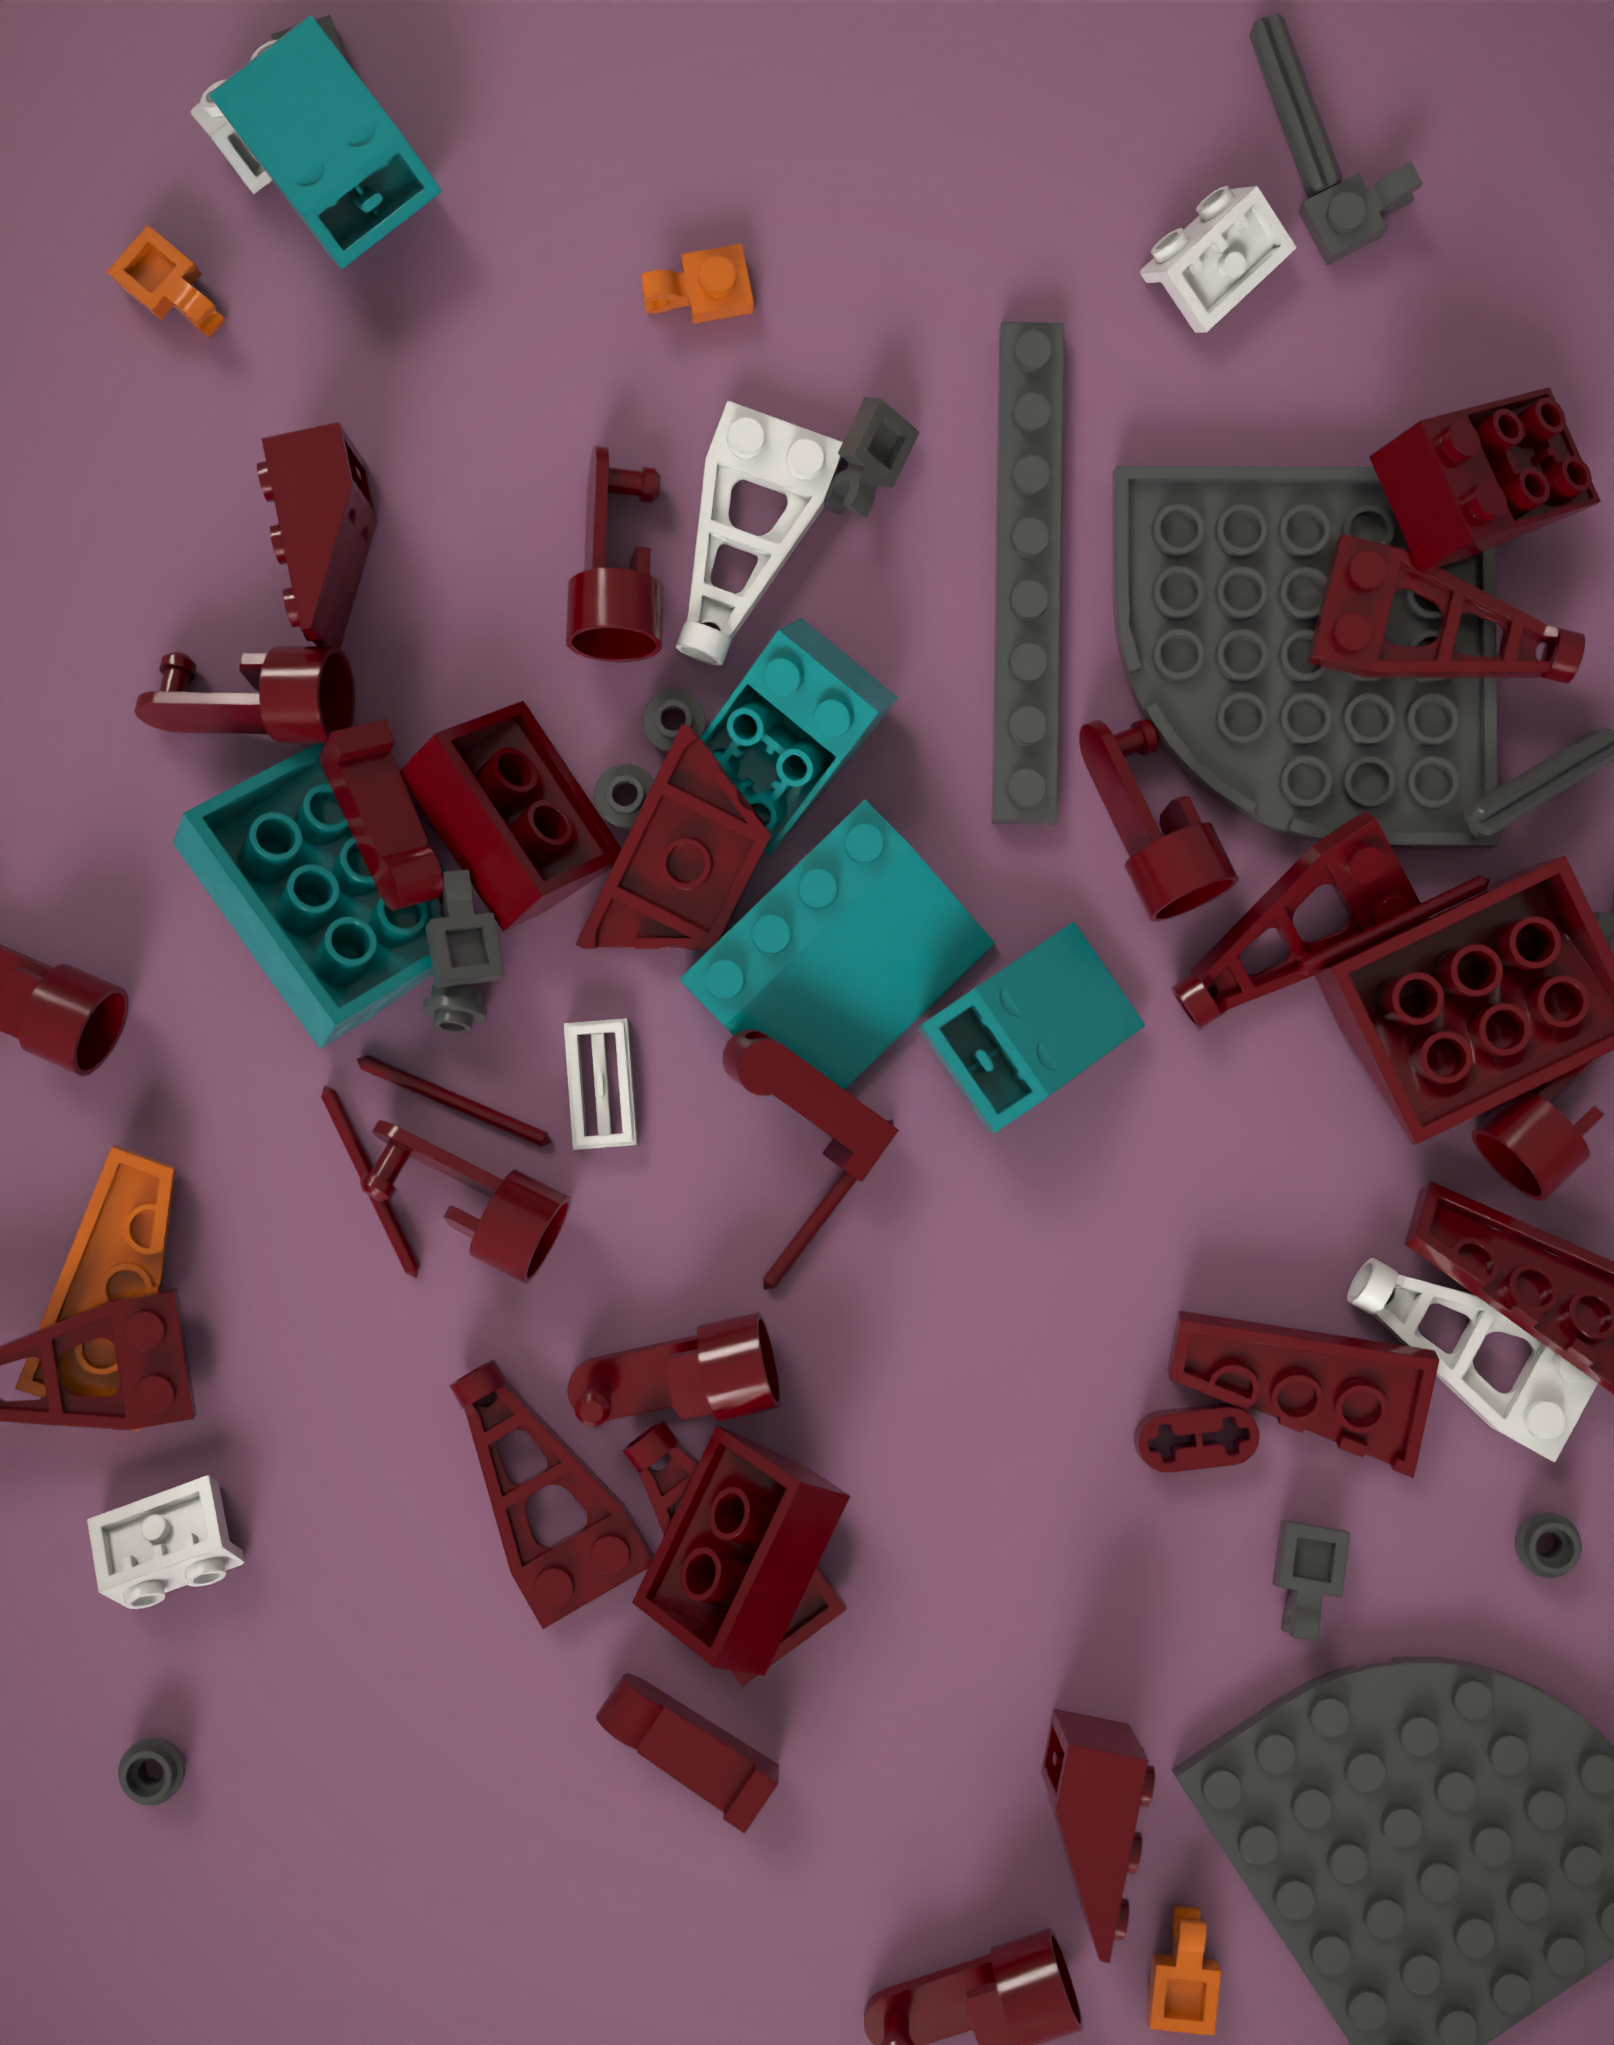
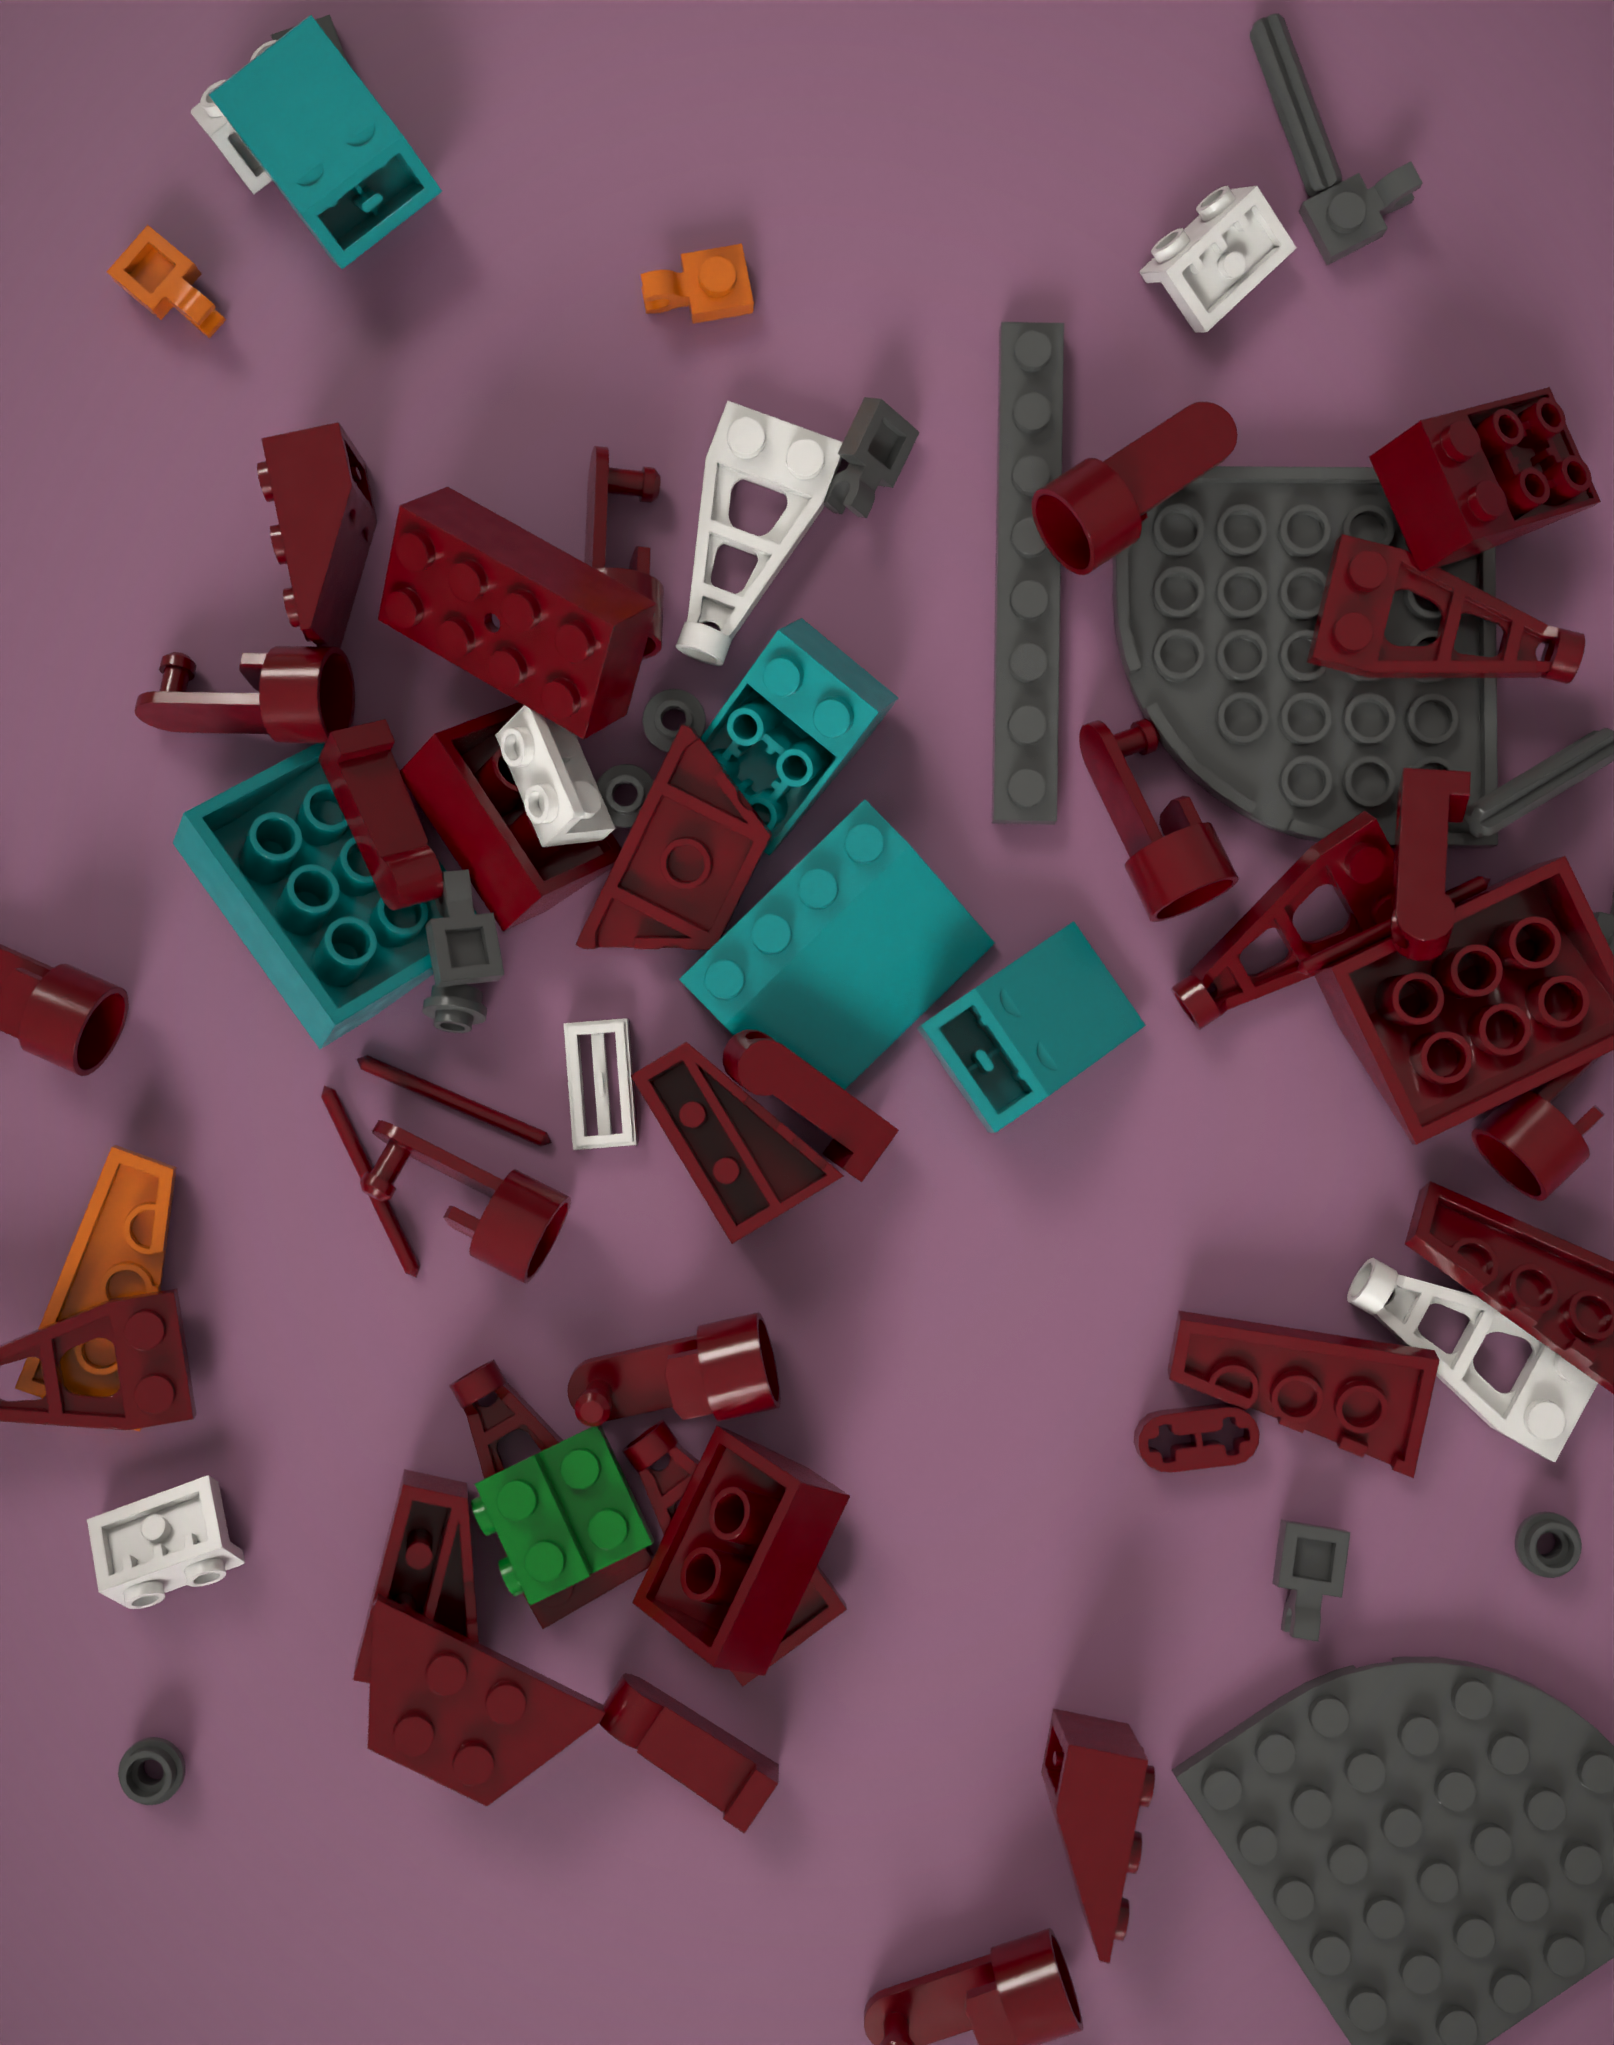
(426, 1559): none -> dark red wedge
(463, 1708): none -> dark red wing
(553, 780): none -> white bracket
(561, 1515): none -> green plate
(565, 630): none -> dark red piece
(729, 1143): none -> dark red wedge
(809, 1229): dark red axle -> none
(1102, 504): none -> dark red piece
(1184, 1984): orange plate -> none
(1420, 908): none -> dark red leg

